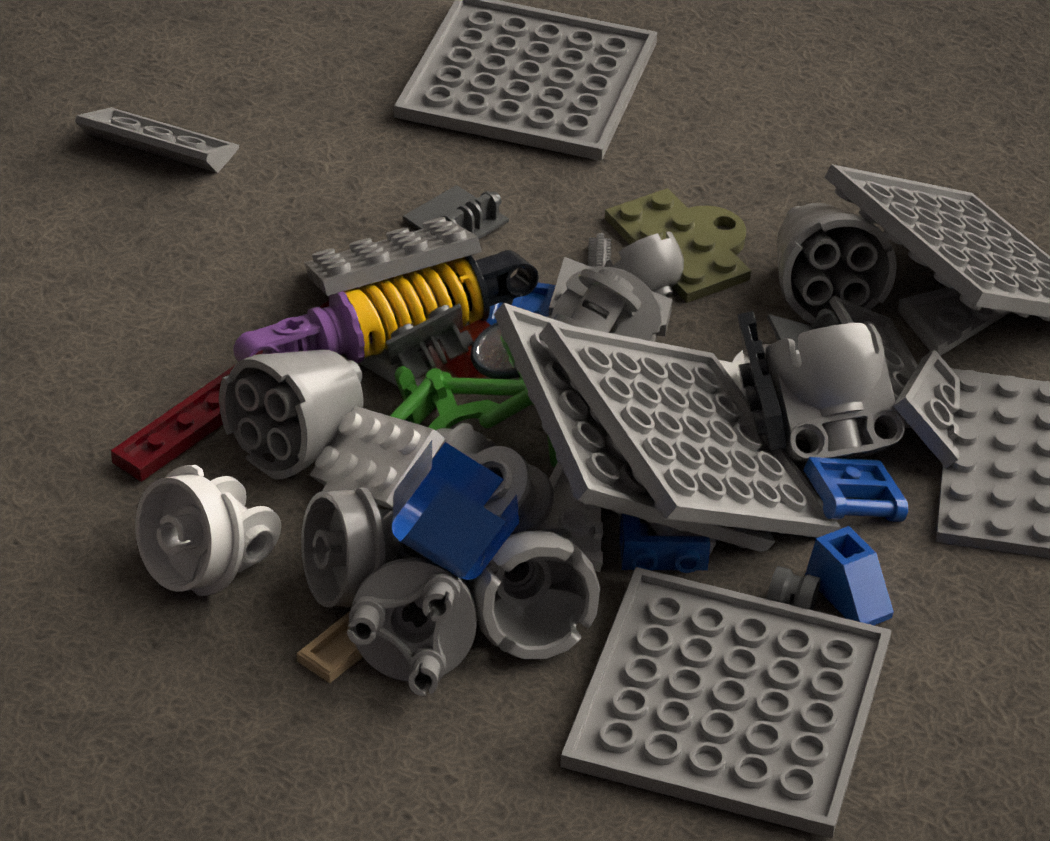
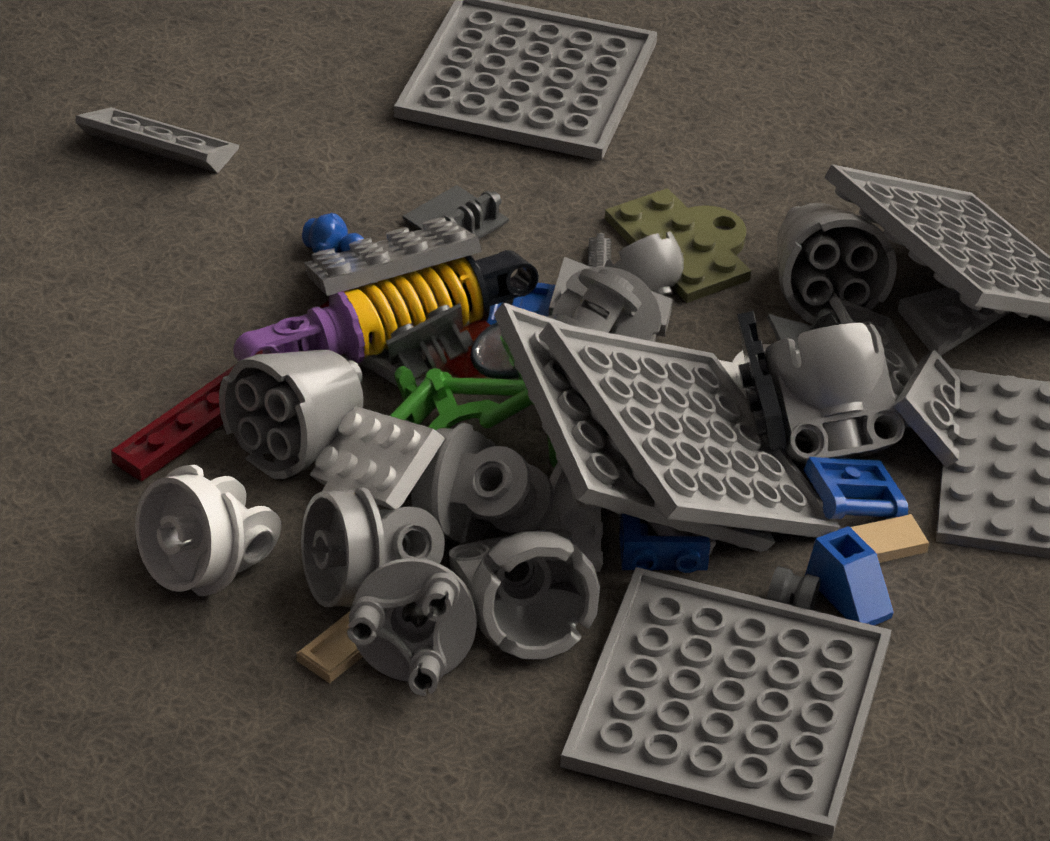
(328, 232): none -> blue animal
(444, 515): blue piece -> none
(894, 537): none -> tan tile

